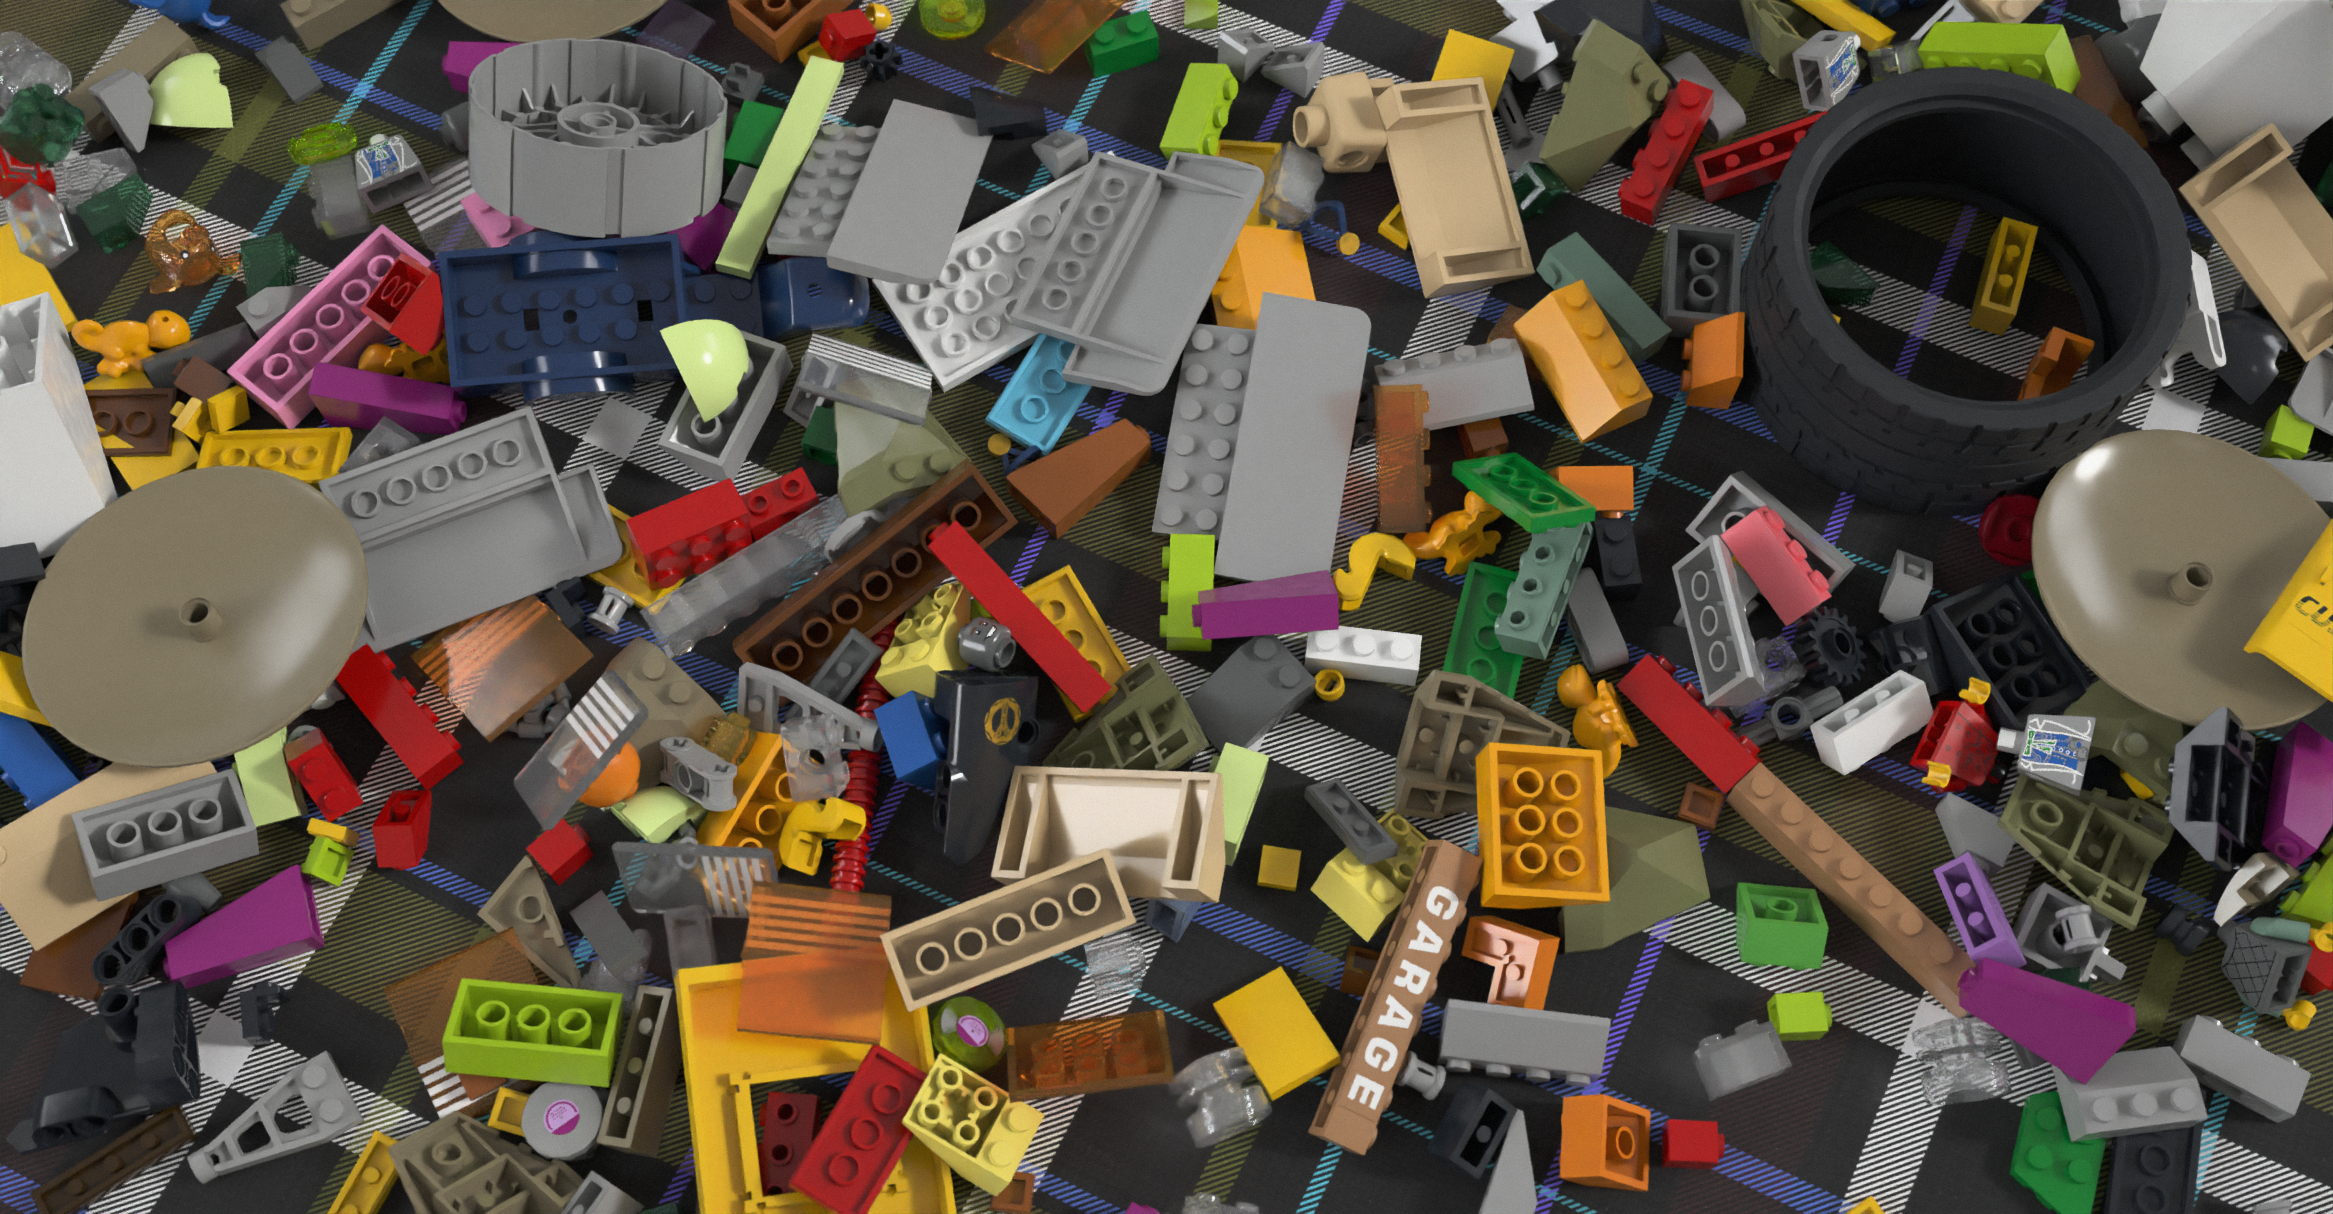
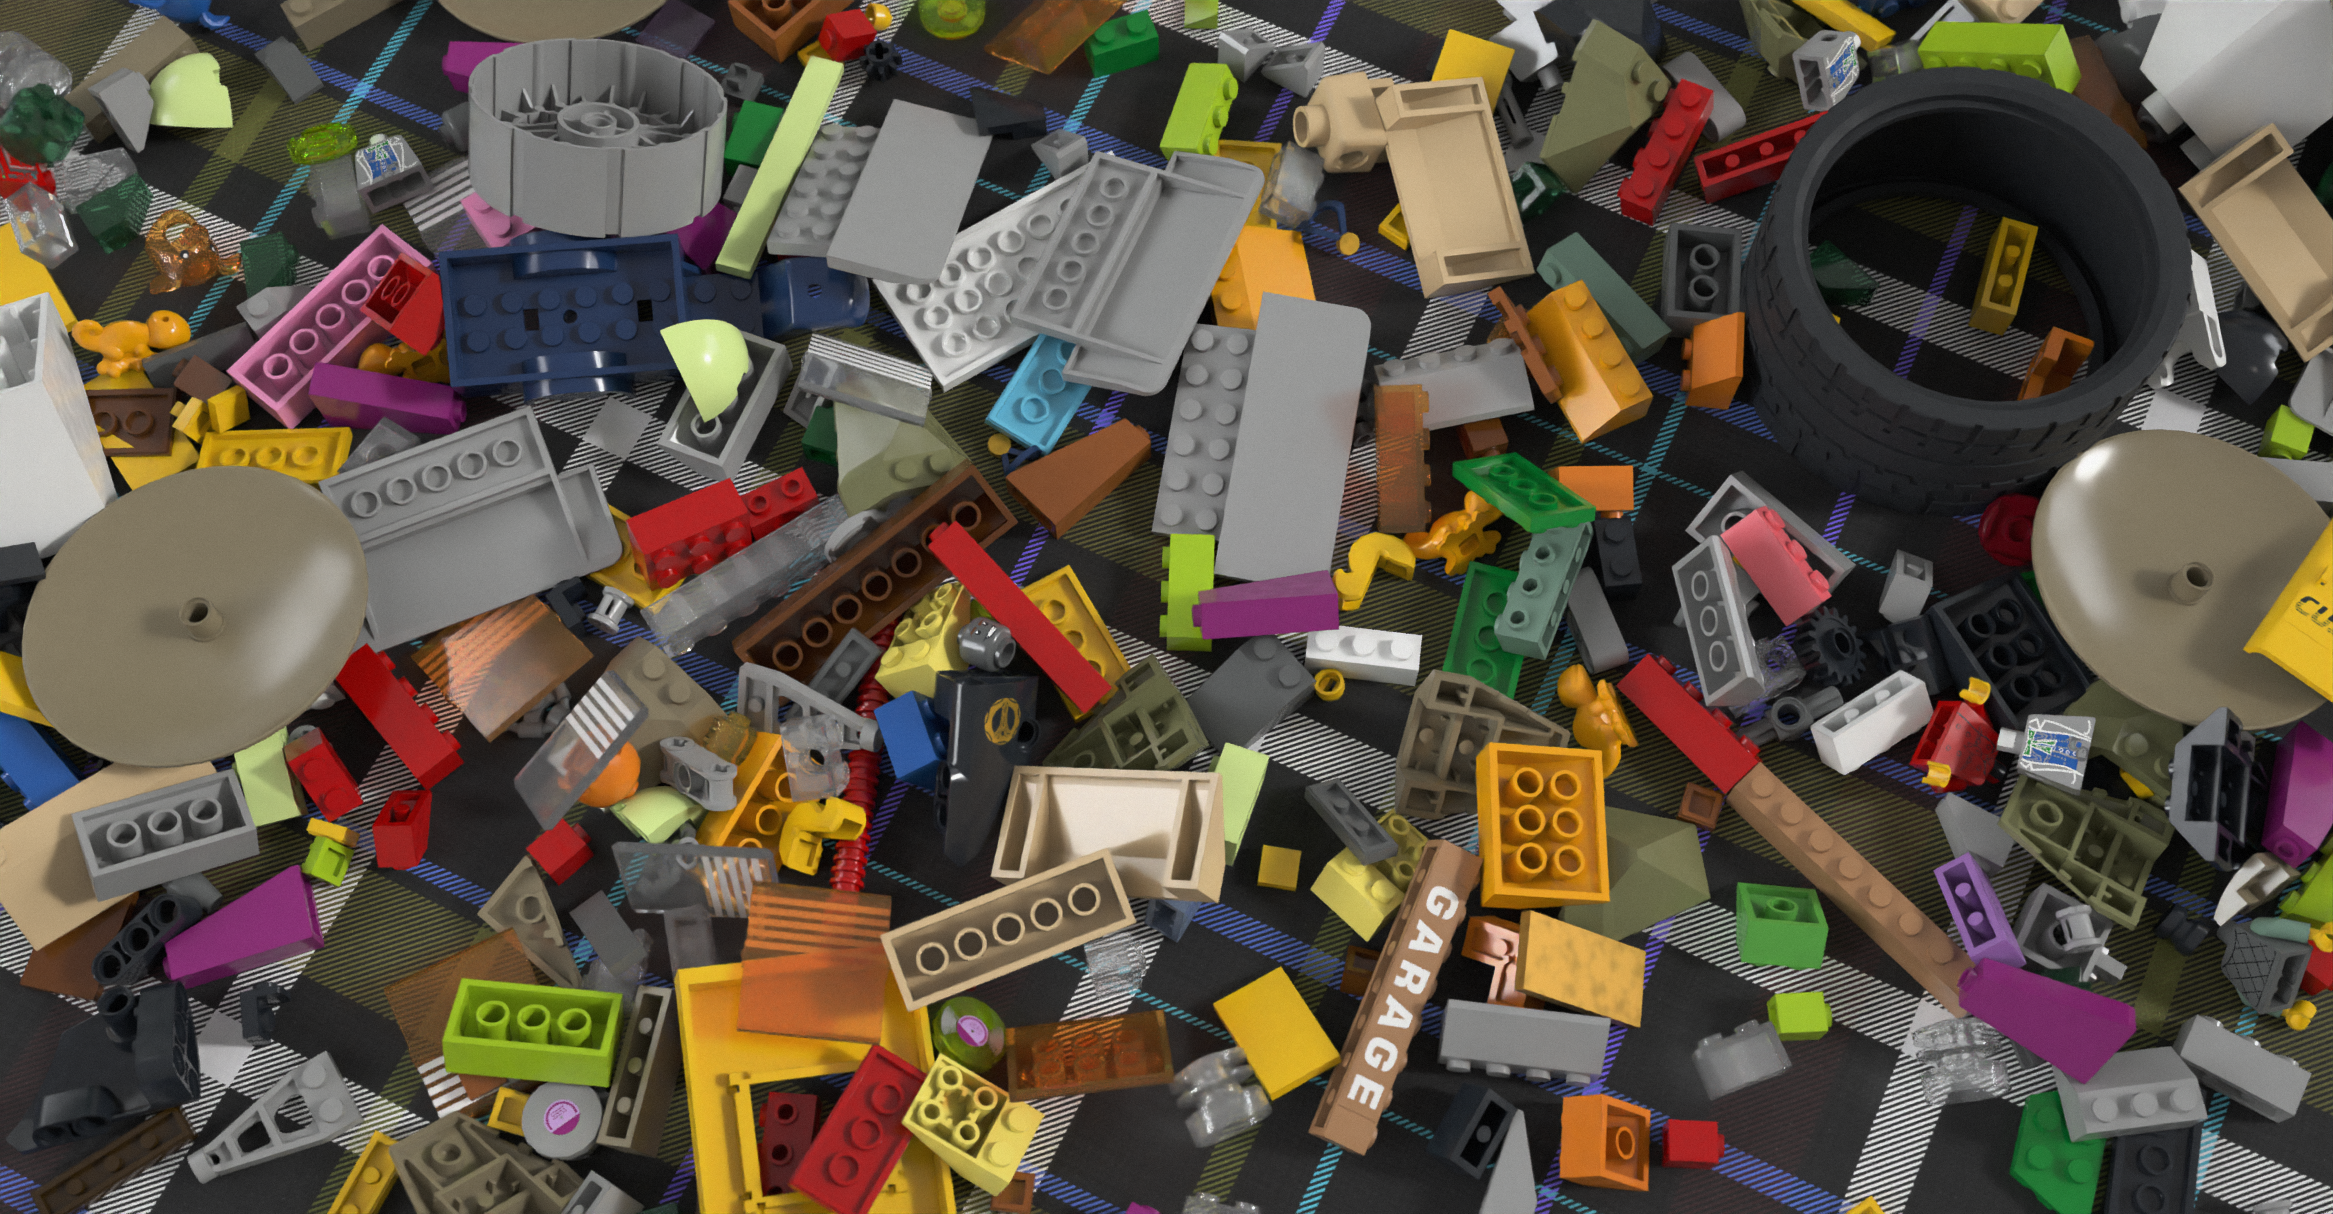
(1421, 1076): light grey bush -> none
(1532, 347): none -> dark orange wing
(1580, 970): none -> tile

